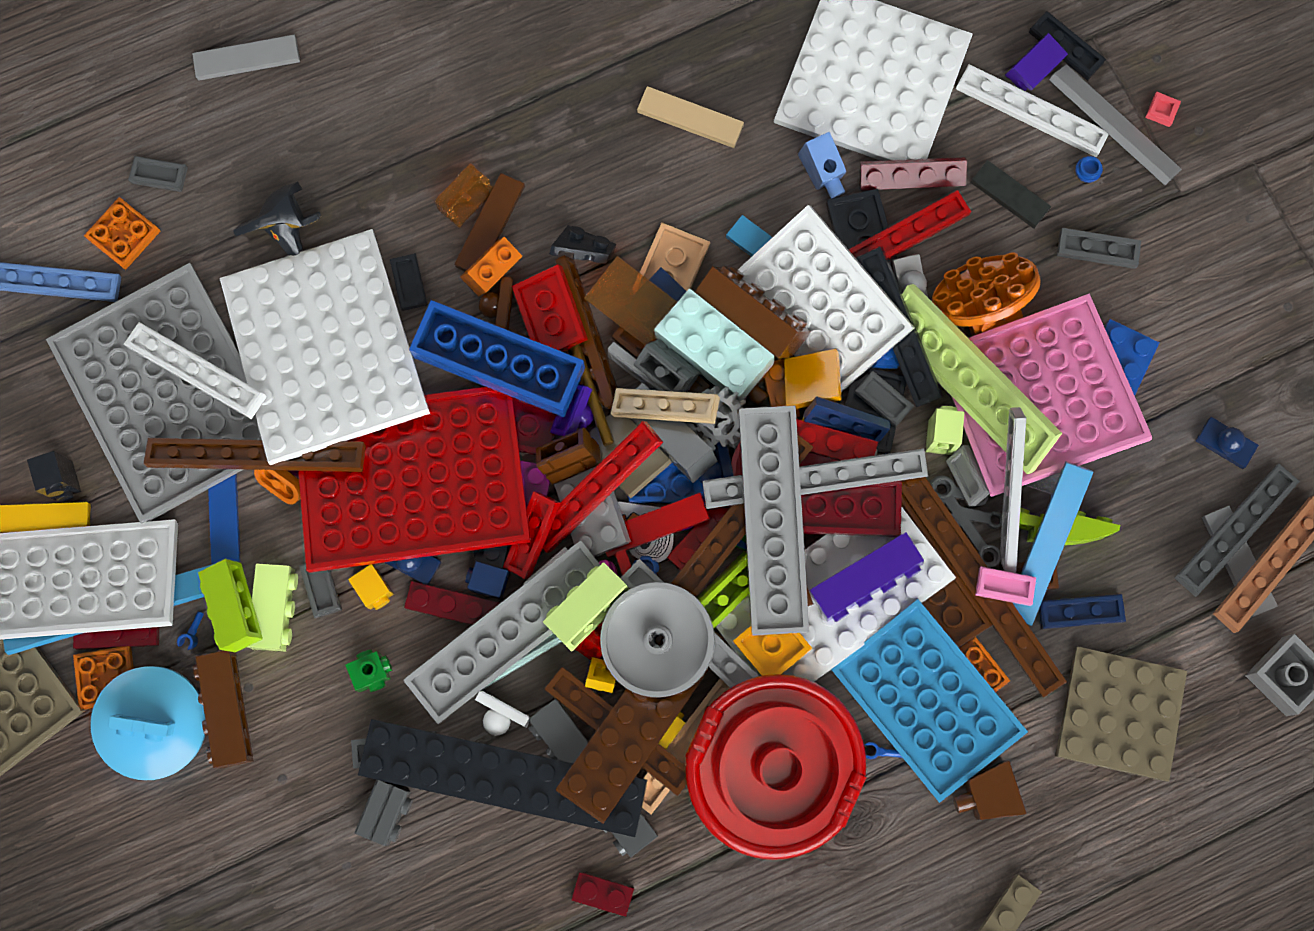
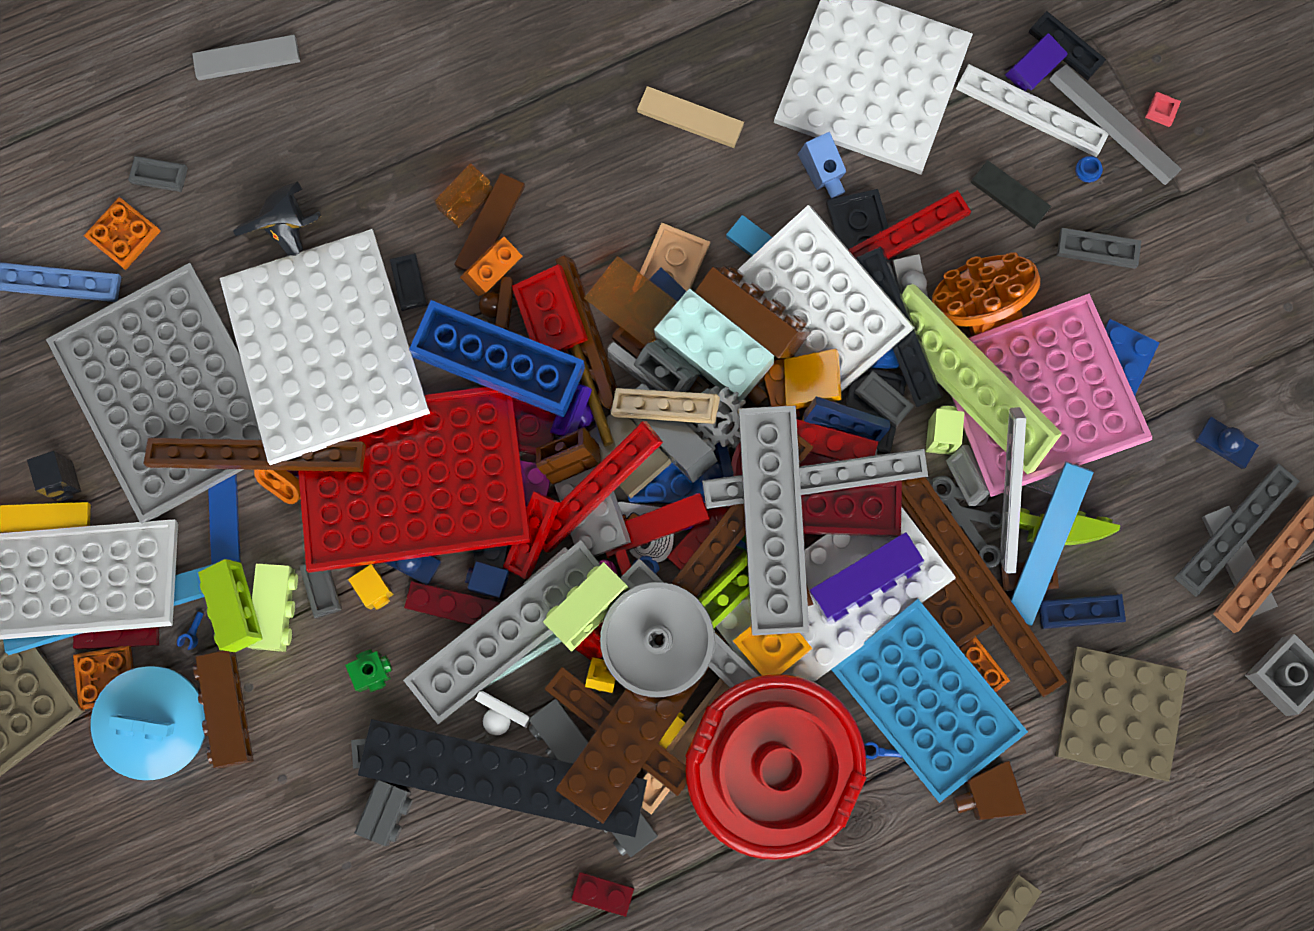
(195, 370): white tile -> none
(583, 245): black wing -> none
(913, 173): plate -> none
(1005, 586): bright pink tile -> none

